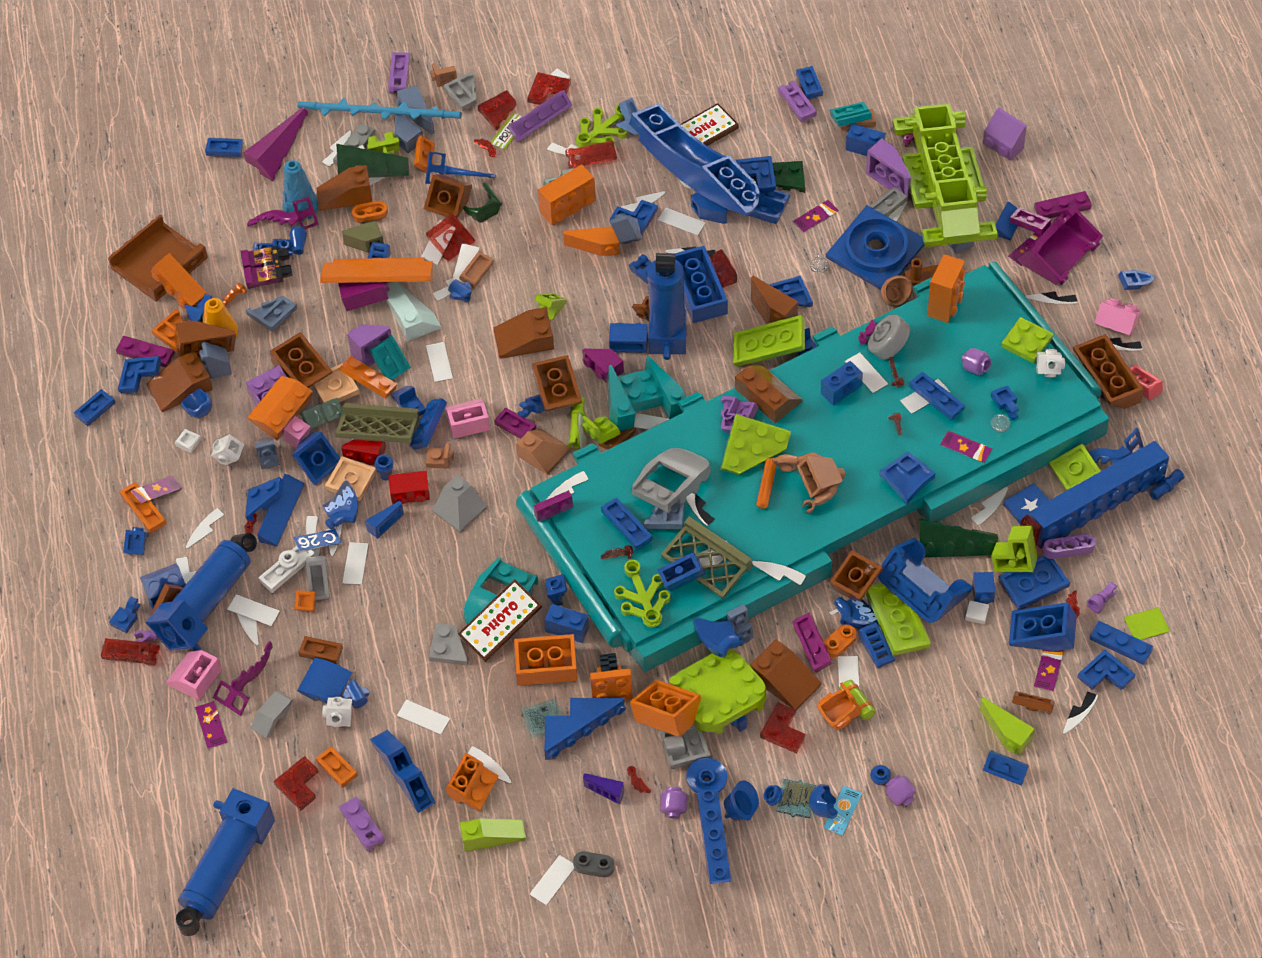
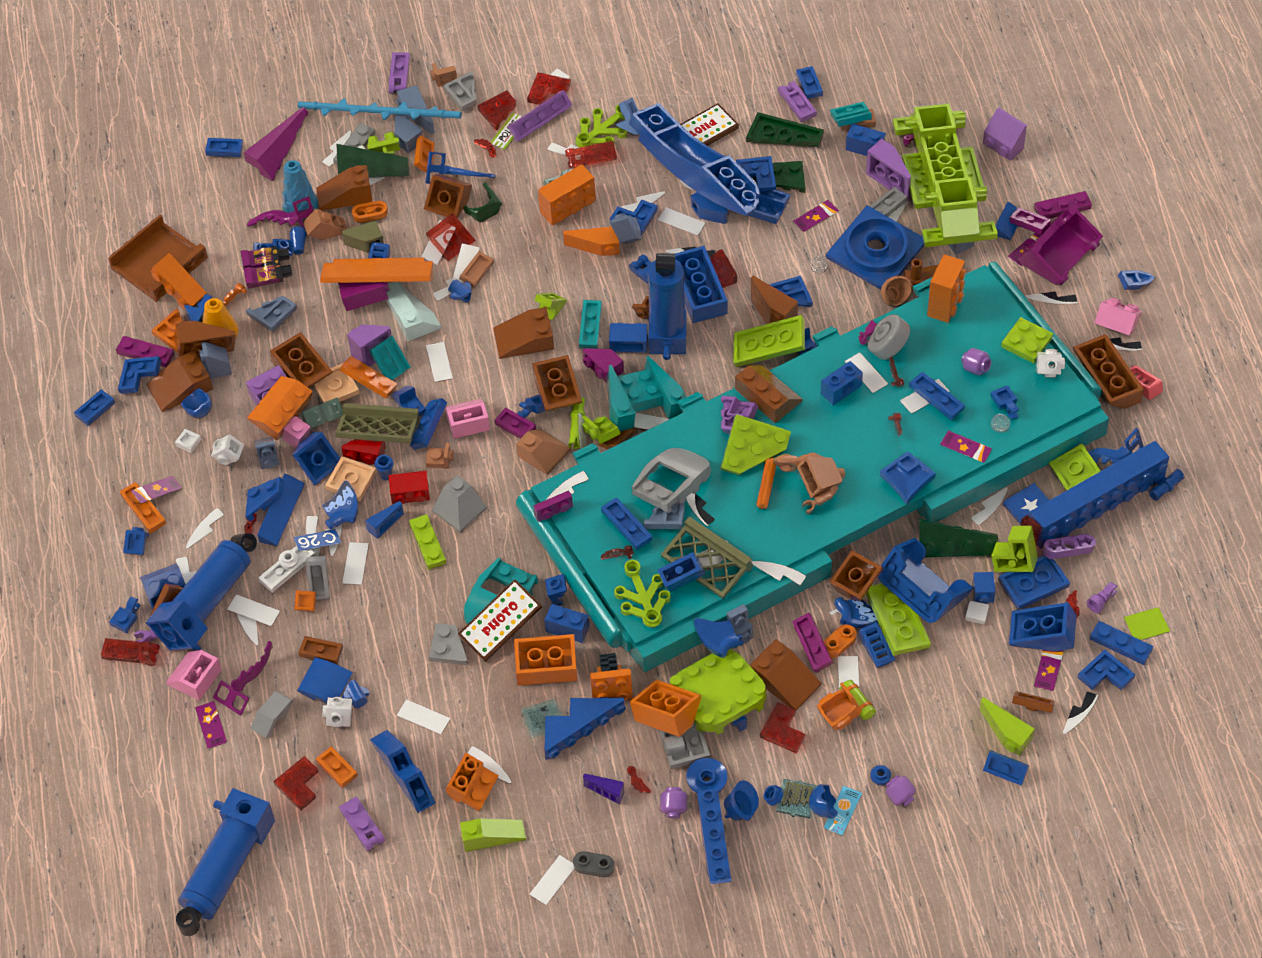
(324, 225): none -> nougat slope
(427, 541): none -> lime plate
(590, 324): none -> teal plate
(781, 131): none -> dark green wing

